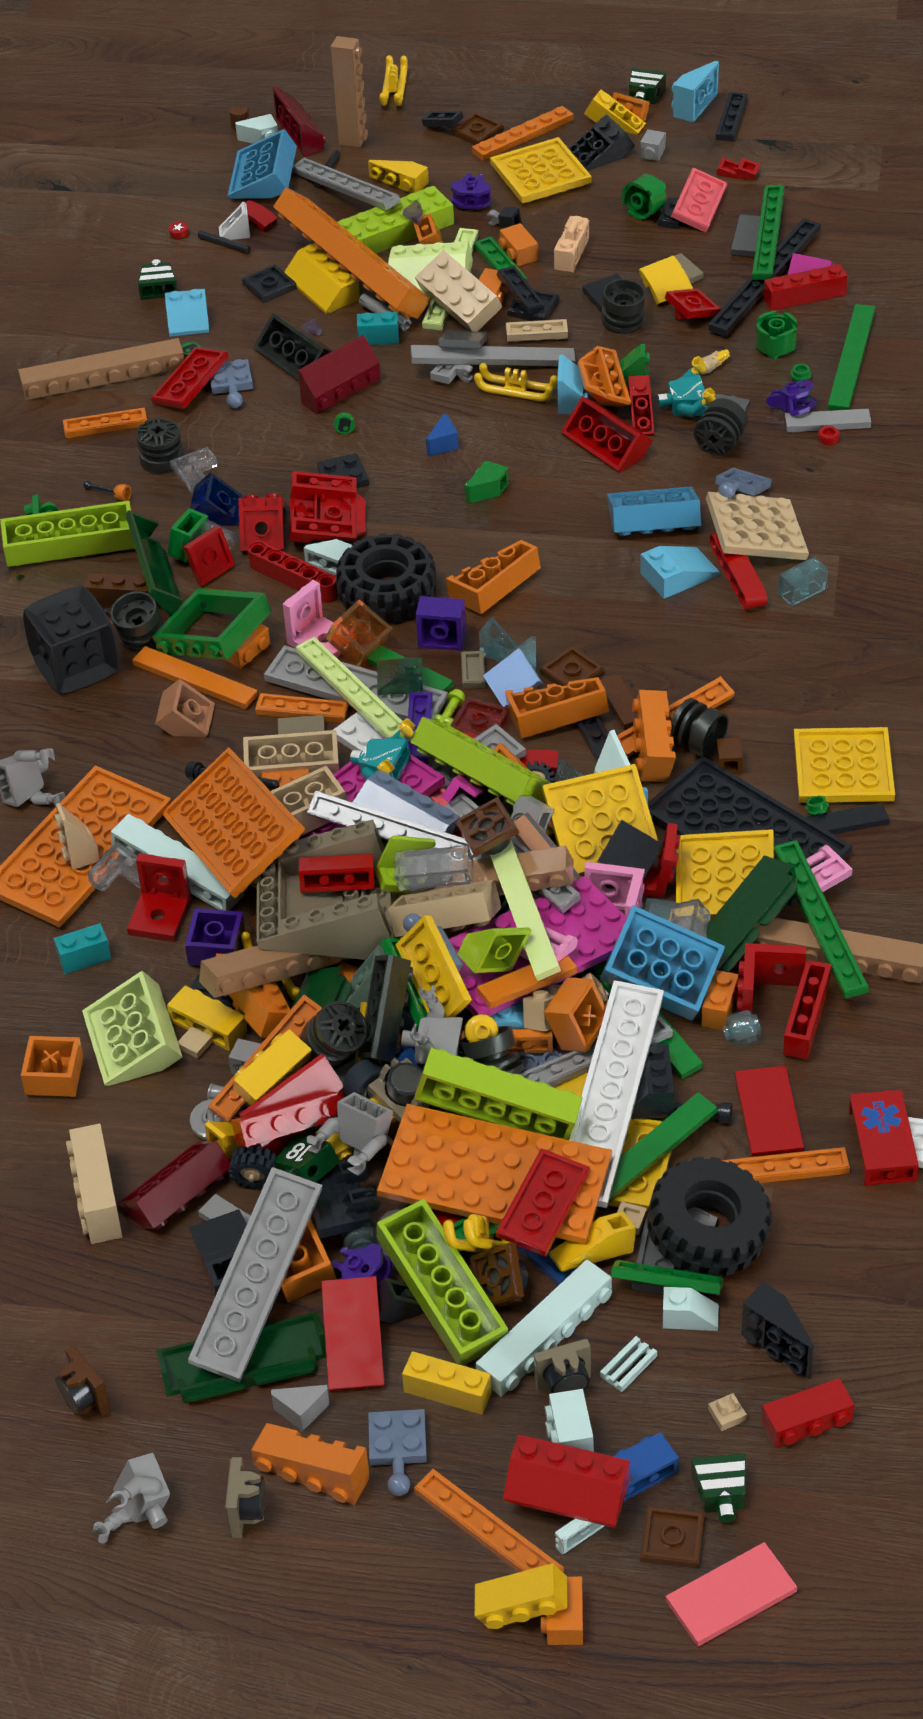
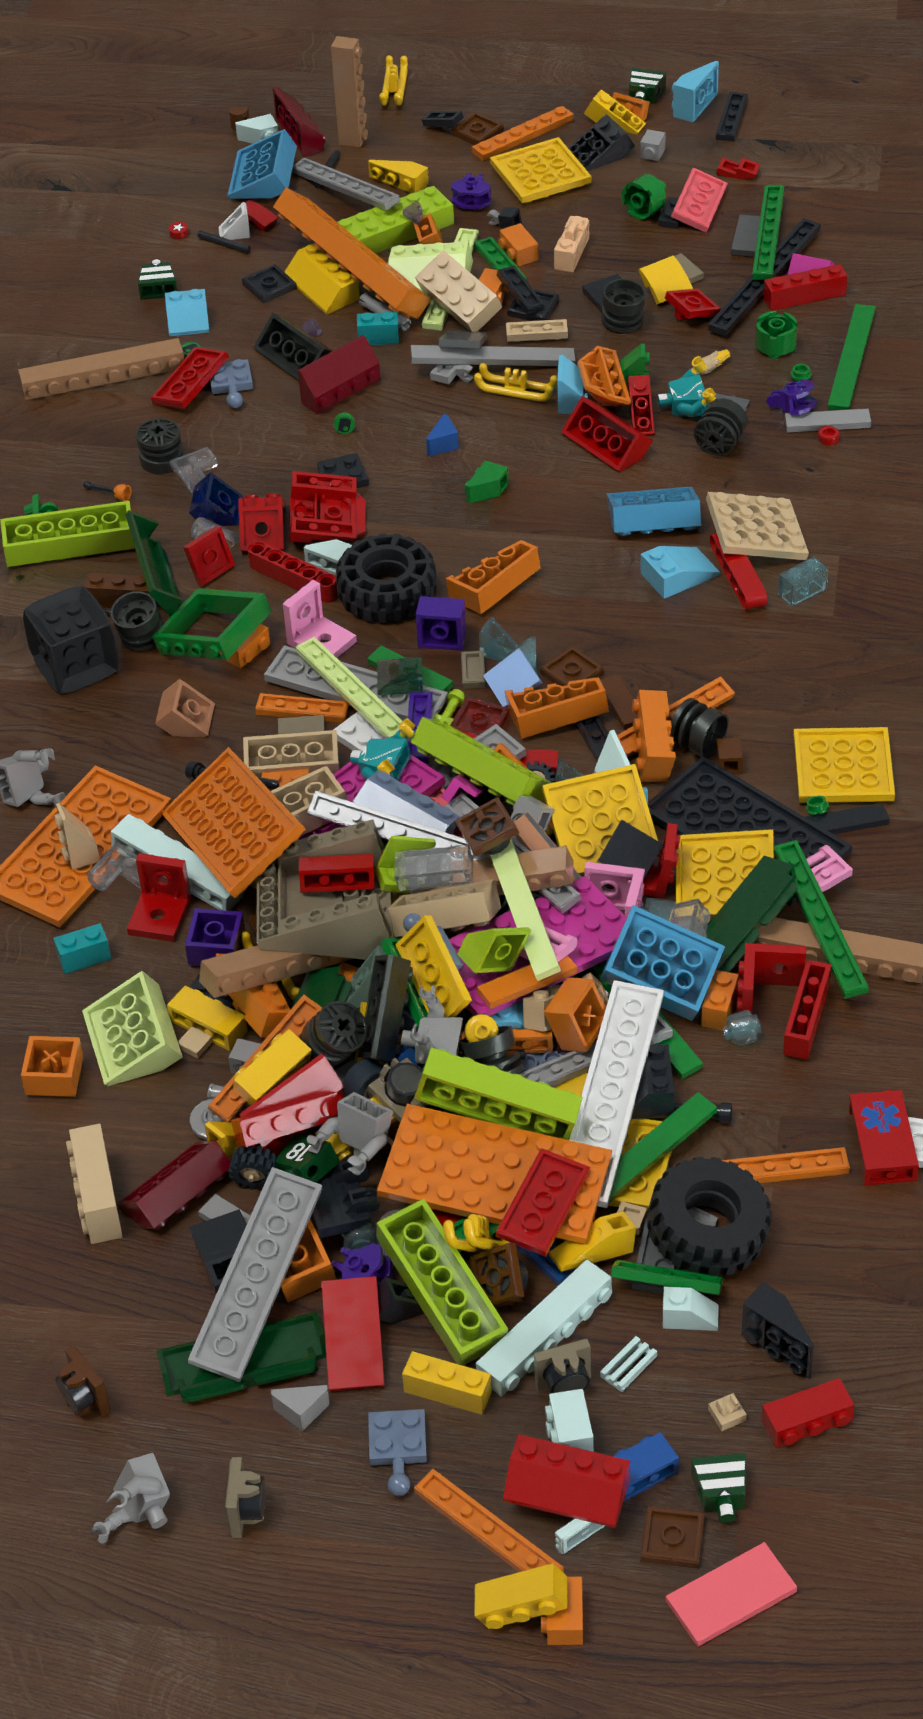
(104, 422): orange tile -> none
(186, 529): green torso -> none
(196, 677): orange tile -> none
(312, 1462): orange wedge -> none
(358, 633): clear orange brick -> none
(741, 481): sand blue plate -> none
(768, 1111): red tile -> none

